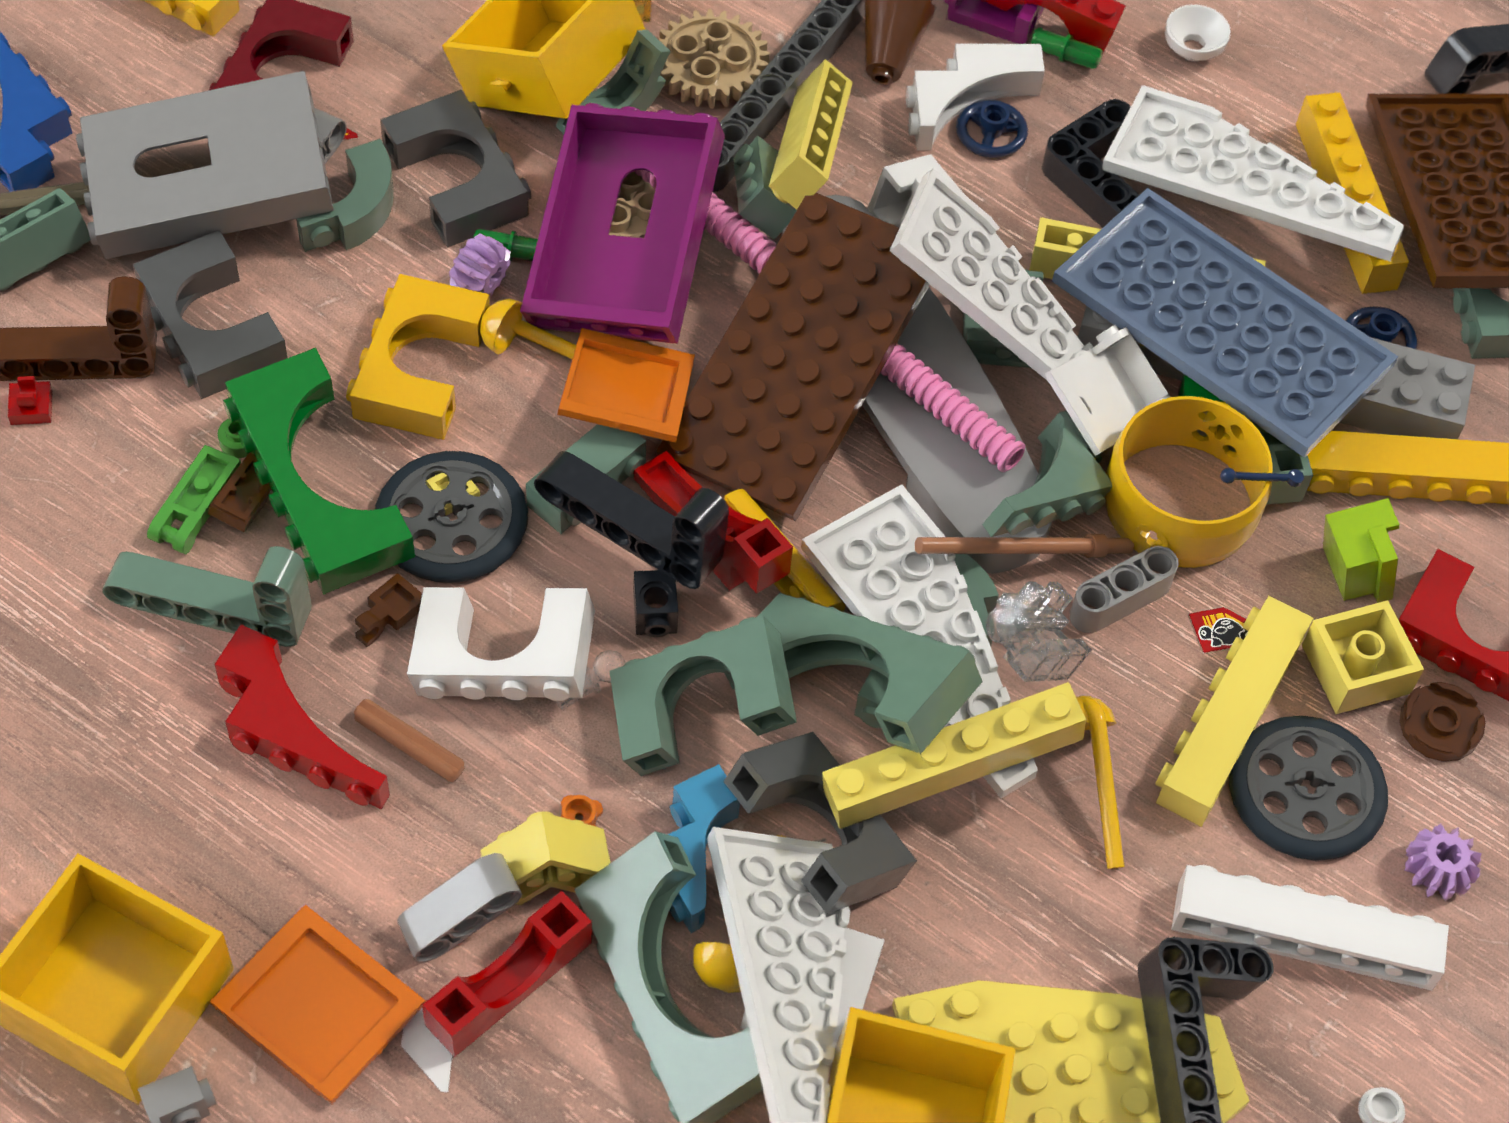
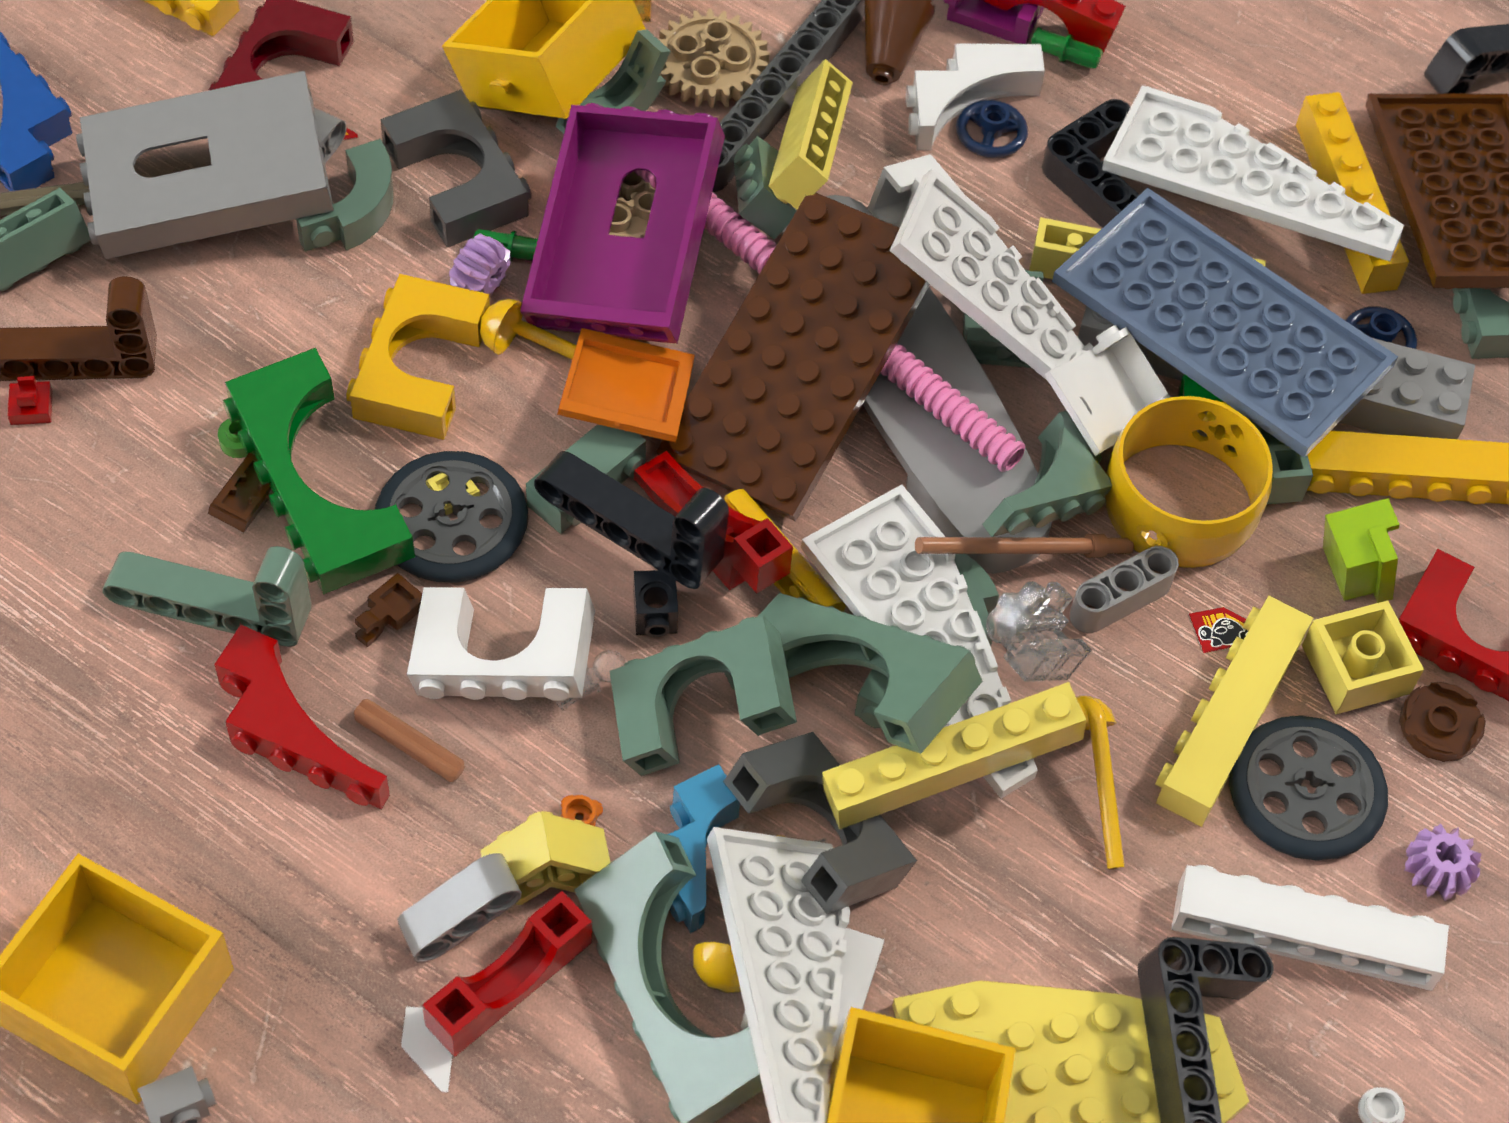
(192, 499): bright green plate -> none
(206, 356): dark grey arch -> none
(317, 1004): orange piece -> none
(1197, 24): white piece -> none
(1293, 478): dark blue hinge -> none

